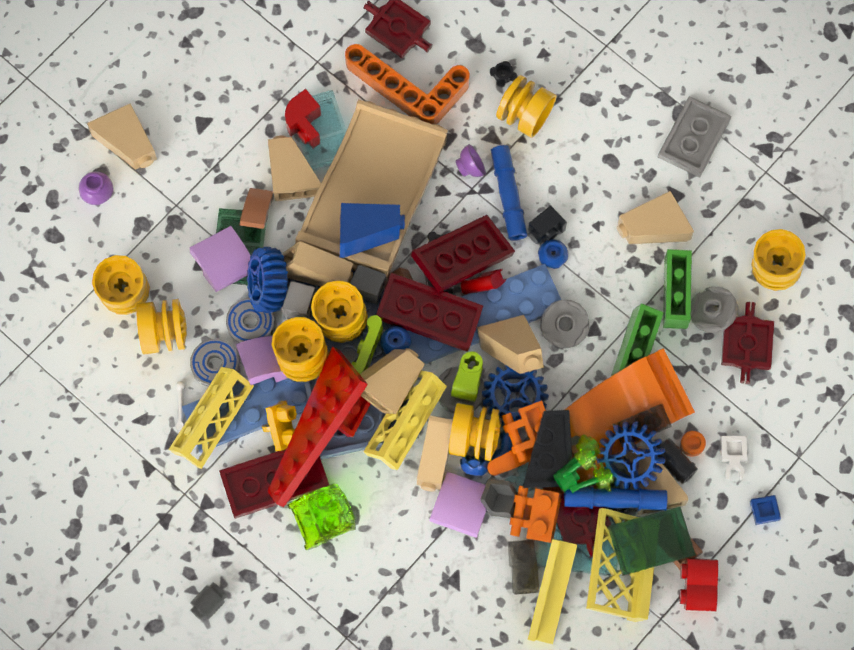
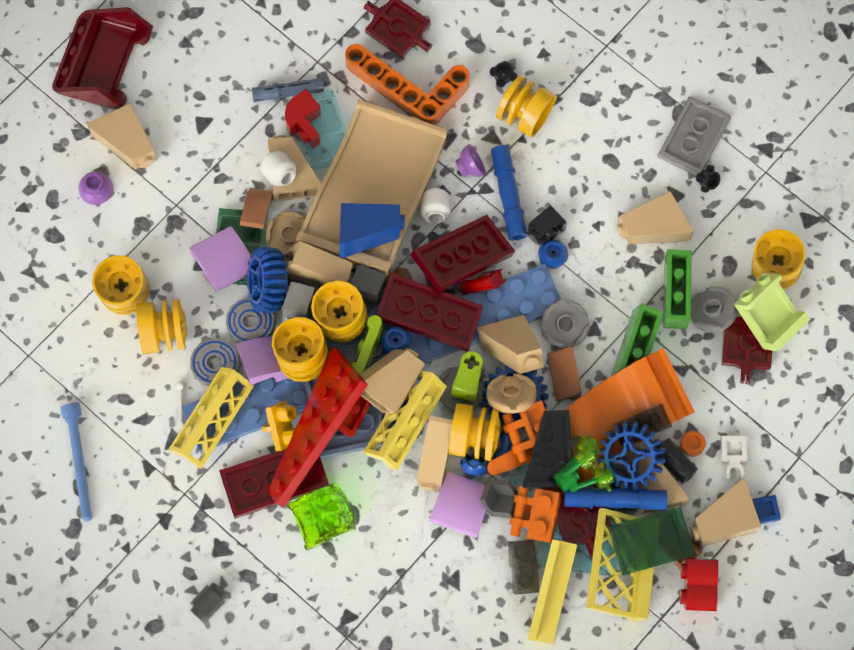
(72, 414): none -> medium blue piece
(99, 55): none -> dark red windscreen
(278, 168): none -> white head
(283, 230): none -> tan tile
(284, 90): none -> sand blue pin
(435, 205): none -> white head
(511, 393): none -> tan tile
(564, 374): none -> nougat slope
(708, 178): none -> black plate
(727, 517): none -> tan slope
(770, 312): none -> yellowish green panel

